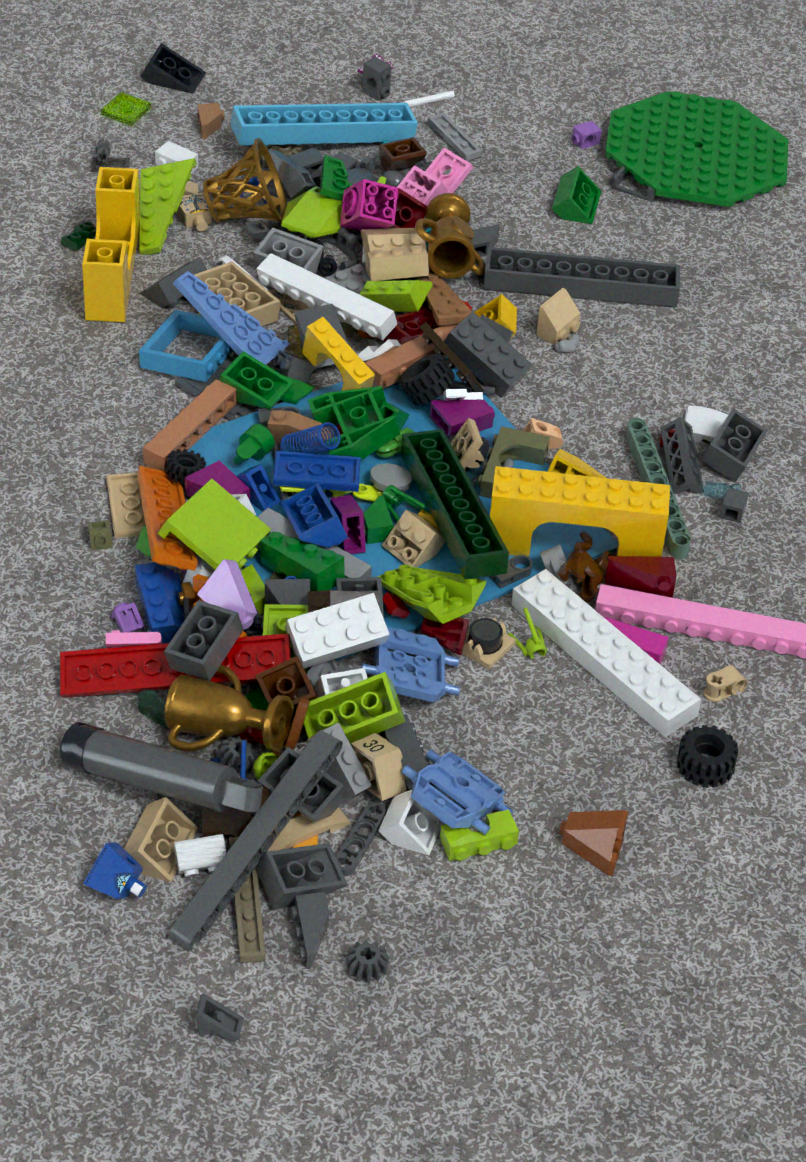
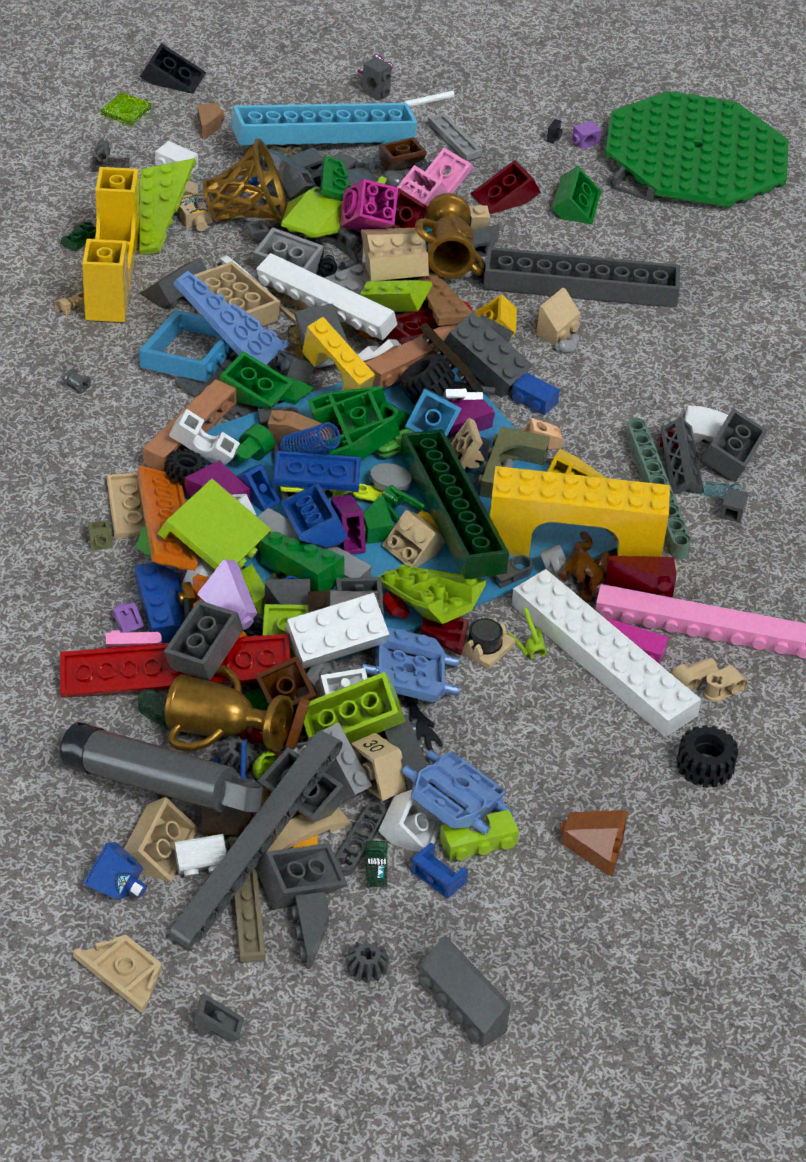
(69, 303): none -> tan piece
(76, 380): none -> dark grey bush
(123, 968): none -> tan wing
(213, 448): none -> white arch
(376, 863): none -> clear green leg
(423, 724): none -> black piece
(432, 413): none -> dark azure slope
(437, 873): none -> blue panel
(465, 992): none -> dark grey slope
(479, 217): none -> tan slope
(507, 189): none -> dark red slope
(535, 393): none -> blue piece
(554, 131): none -> black plate
(695, 674): none -> tan piece

